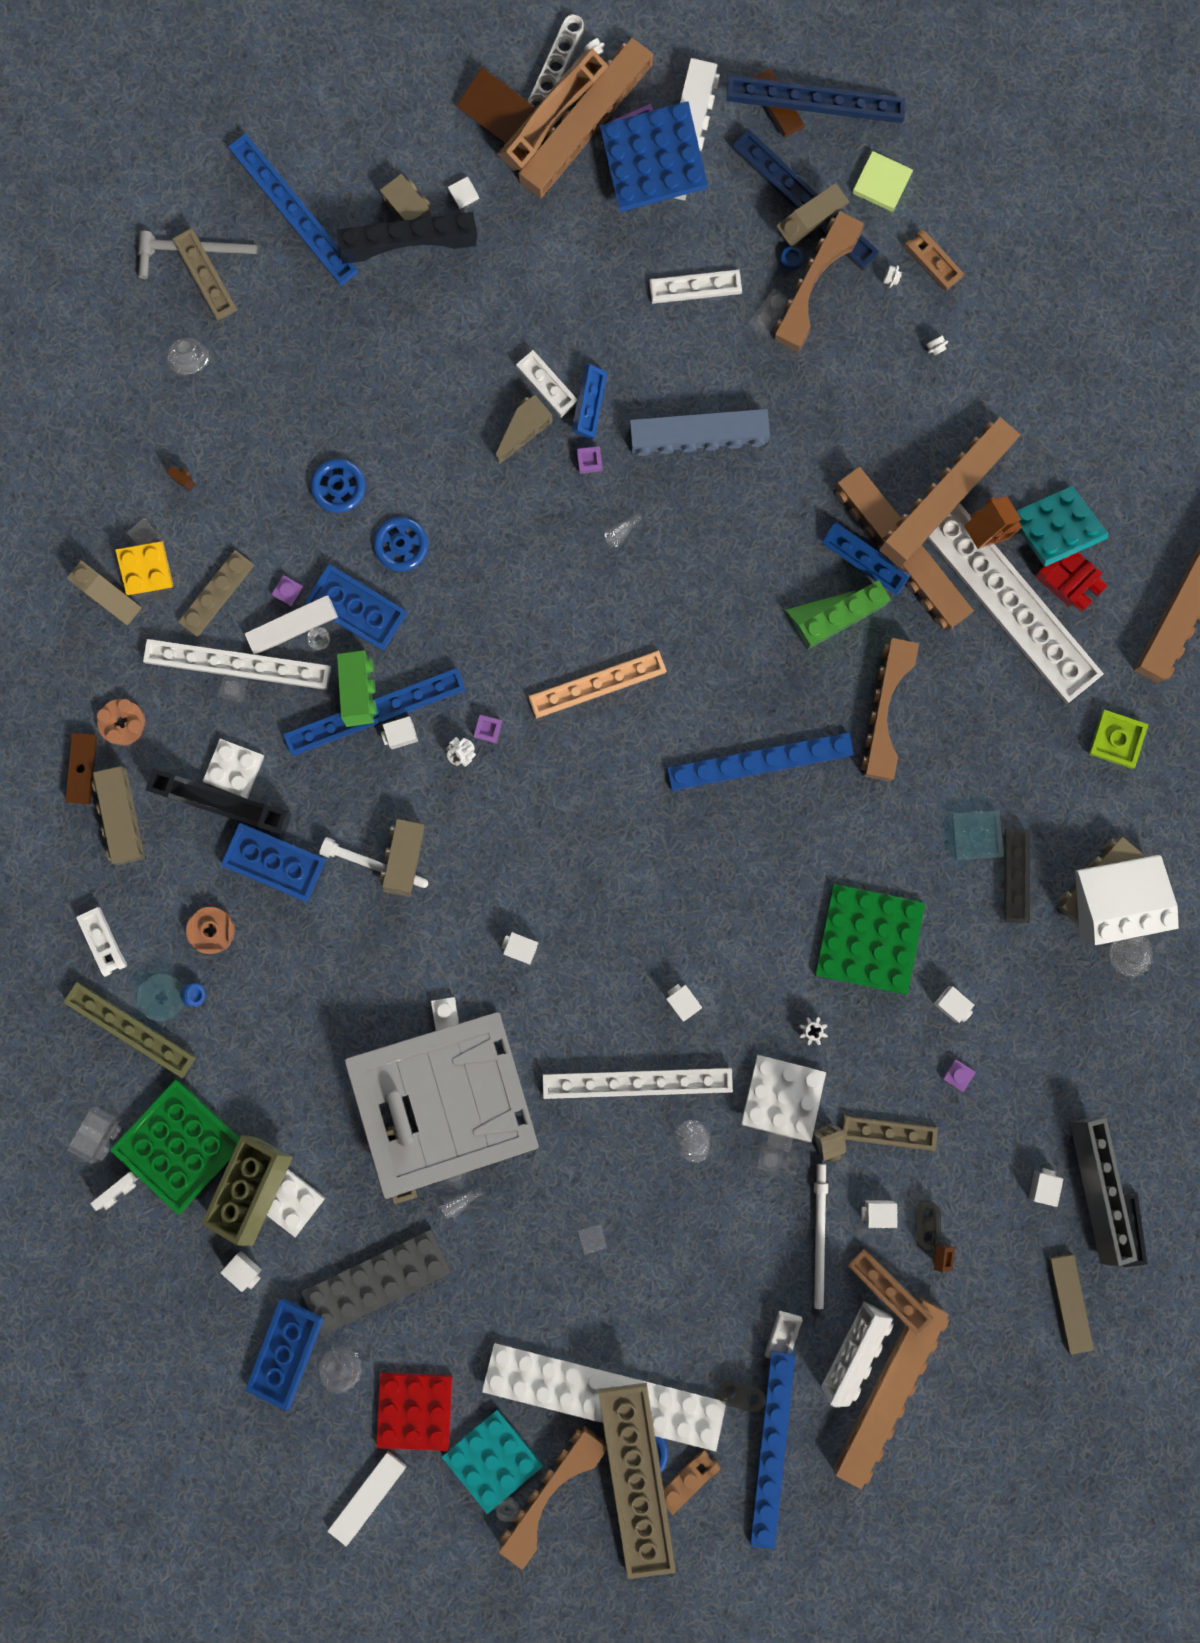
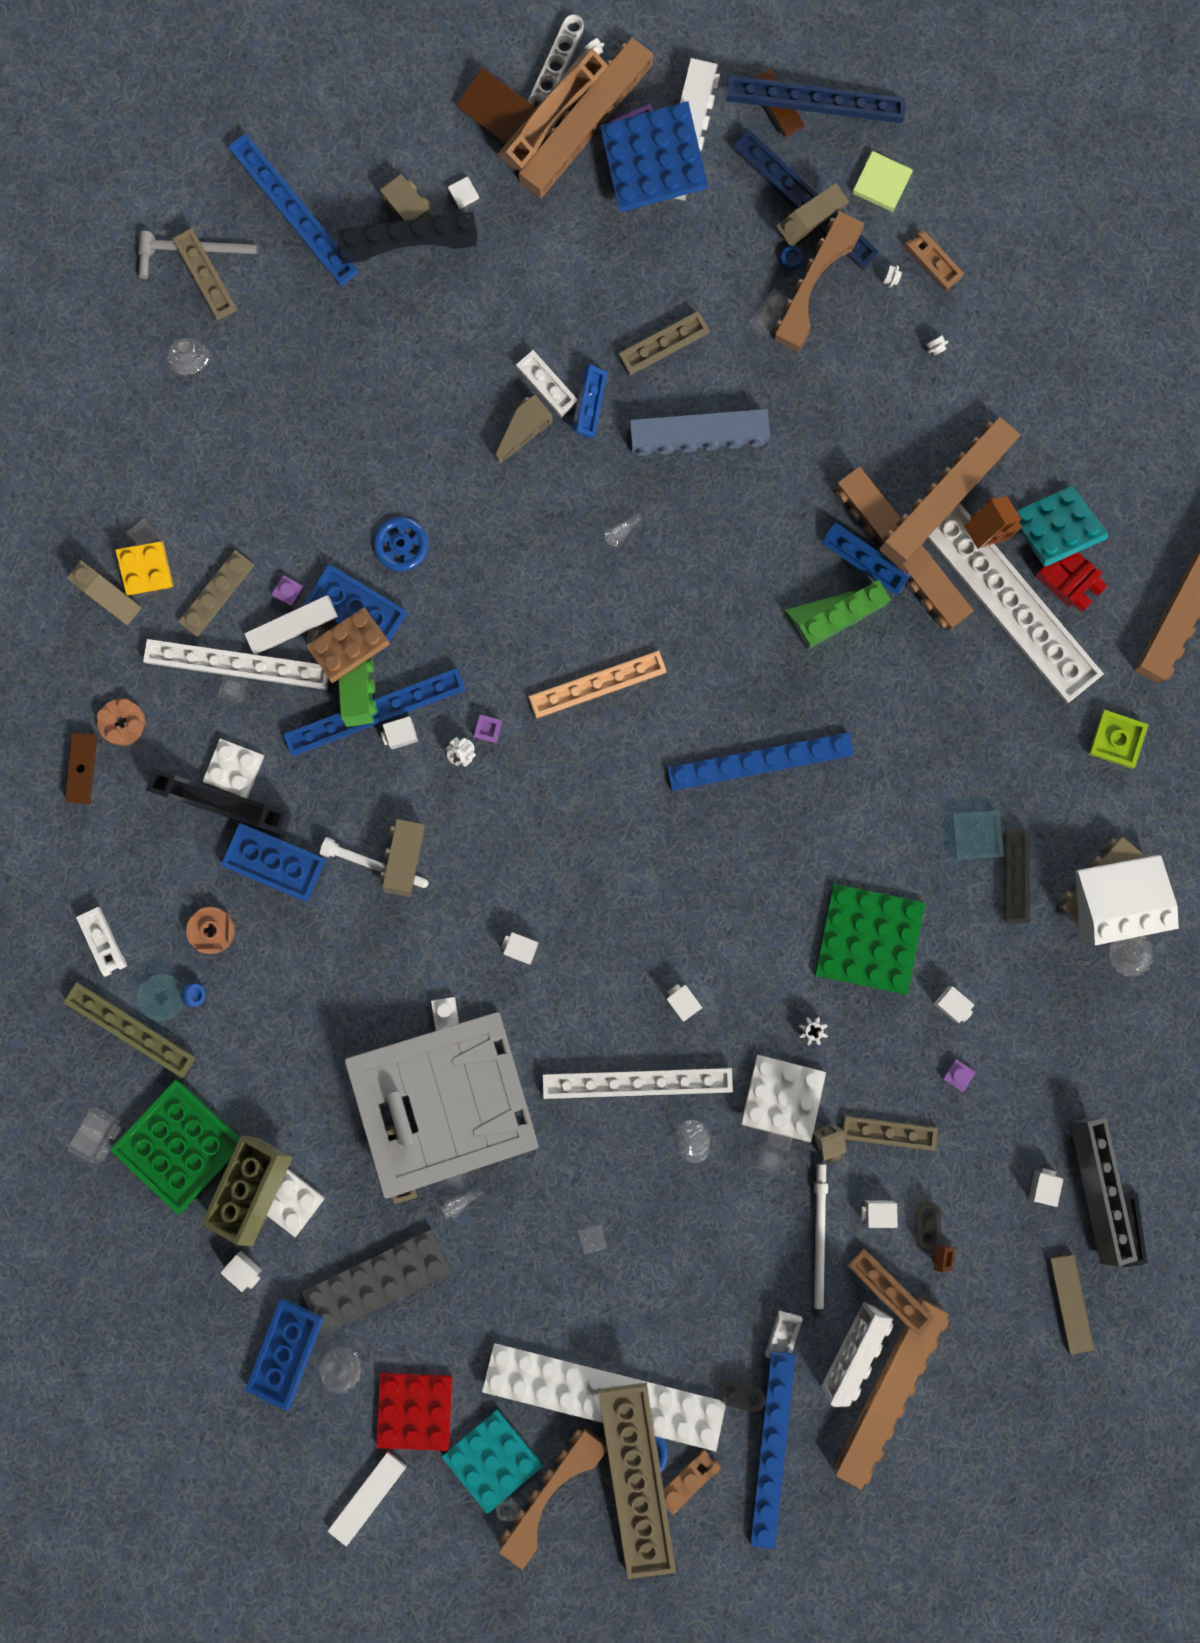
(108, 1198): white plate -> none
(118, 816): dark tan brick -> none
(181, 477): reddish brown plate -> none
(327, 470): blue plate -> none
(348, 645): none -> medium nougat plate
(589, 460): medium lavender plate -> none
(664, 343): none -> dark tan plate
(695, 286): white tile -> none
(881, 757): medium nougat arch -> none

